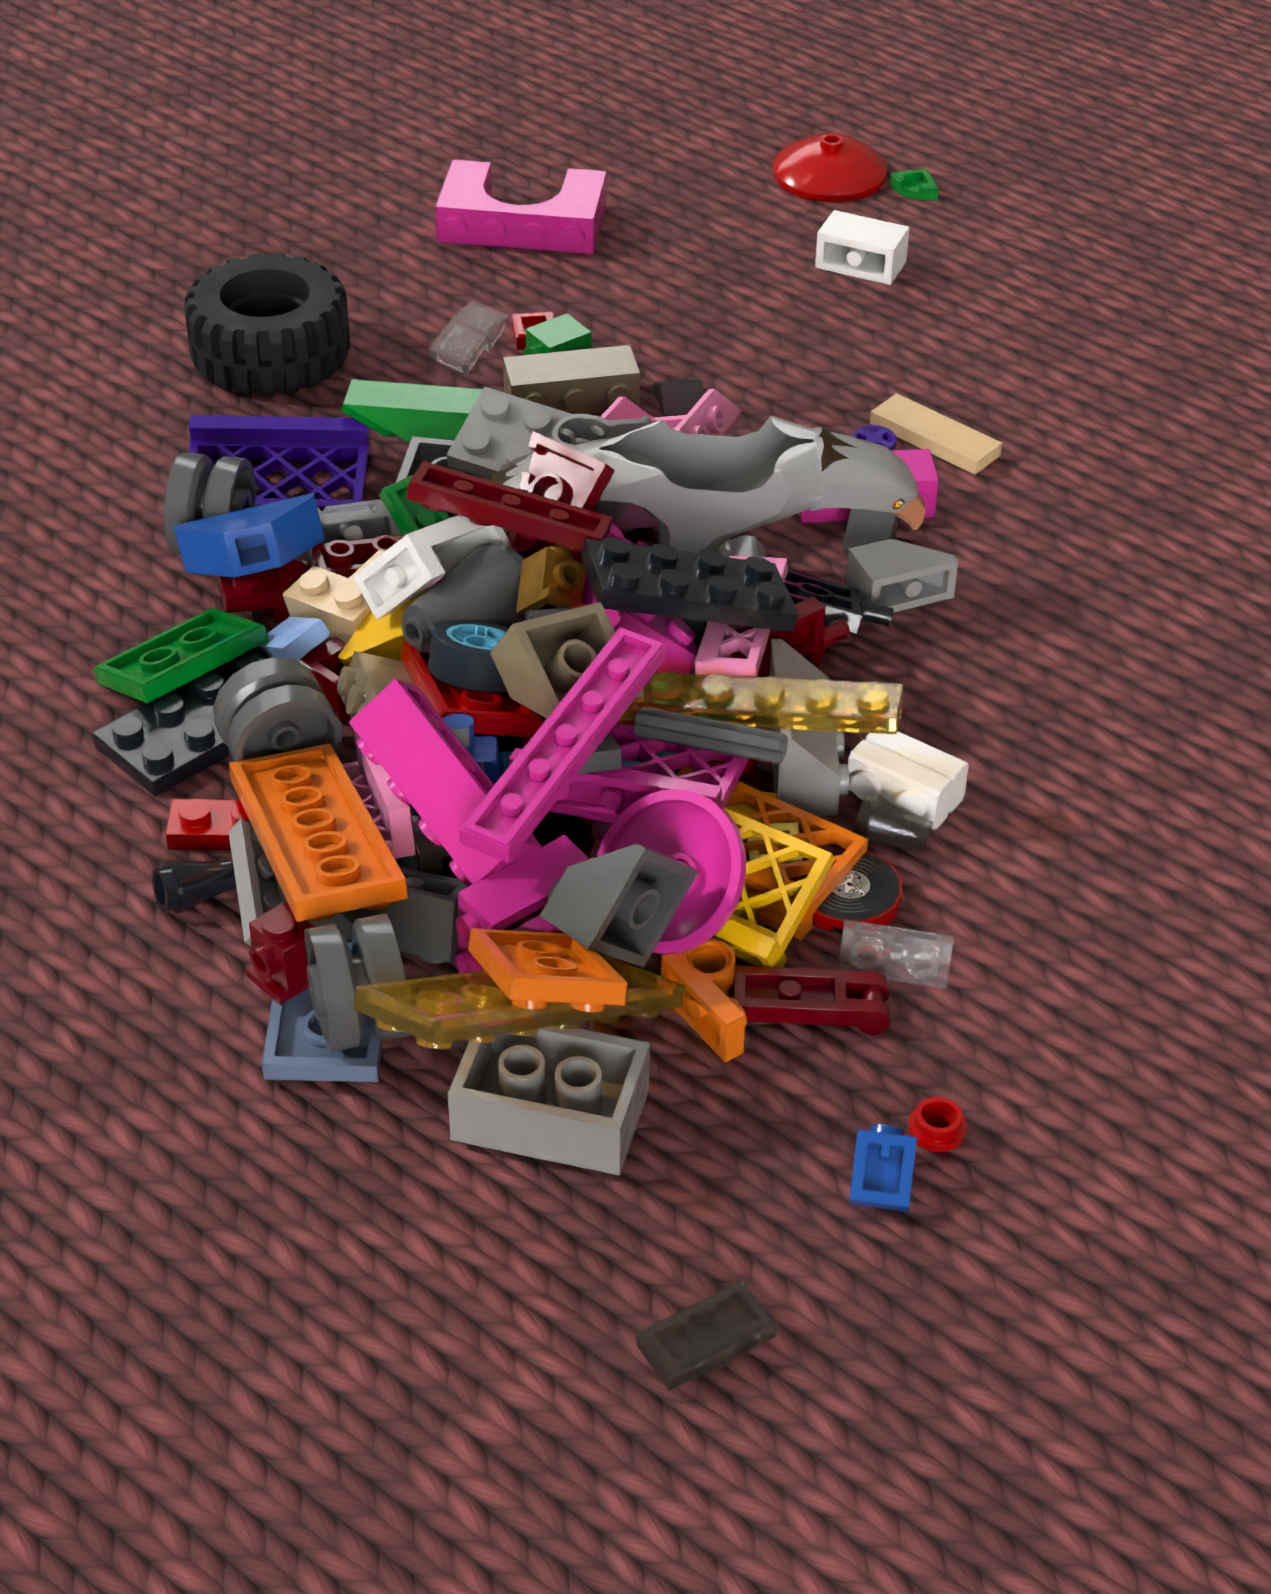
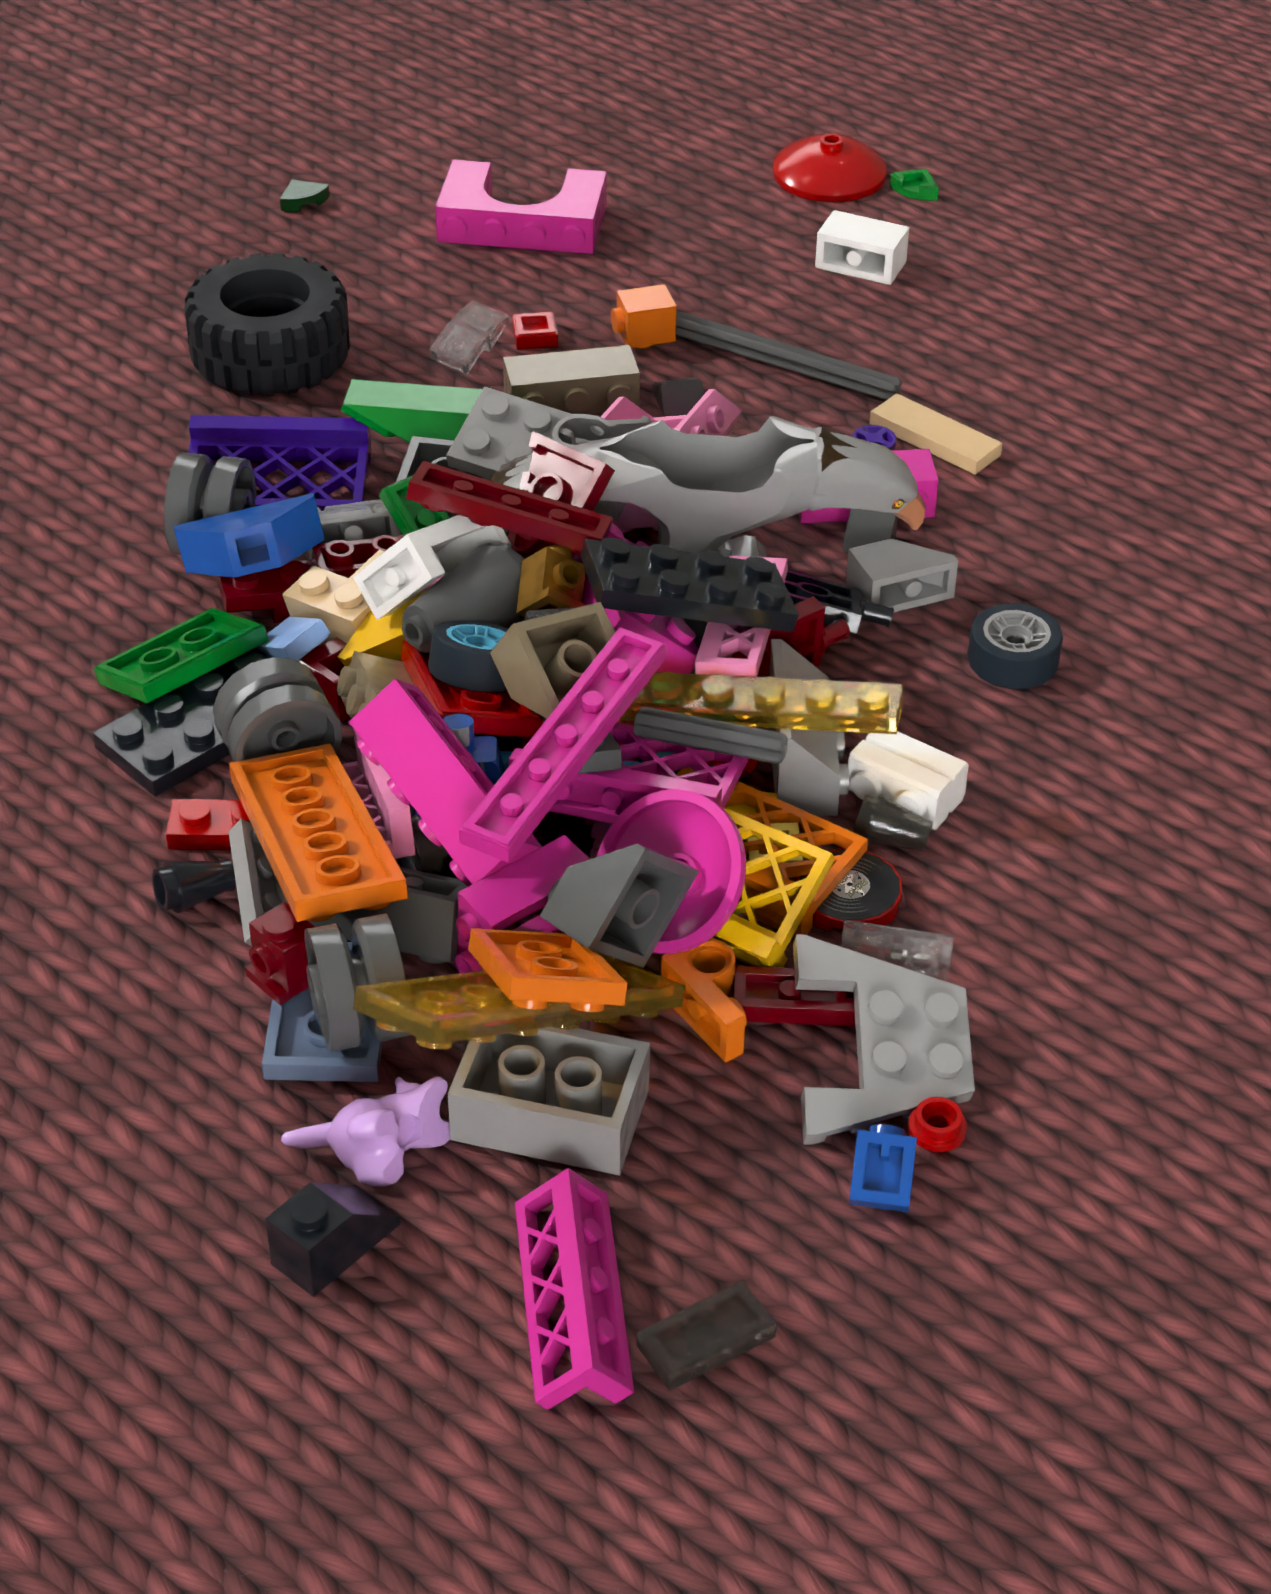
(303, 193): none -> tile
(325, 1232): none -> black slope
(375, 1132): none -> lavender animal
(557, 335): brick -> none
(590, 1286): none -> dark pink fence
(645, 316): none -> orange brick
(787, 356): none -> dark grey axle
(907, 1039): none -> light grey wing
(1015, 646): none -> black wheel

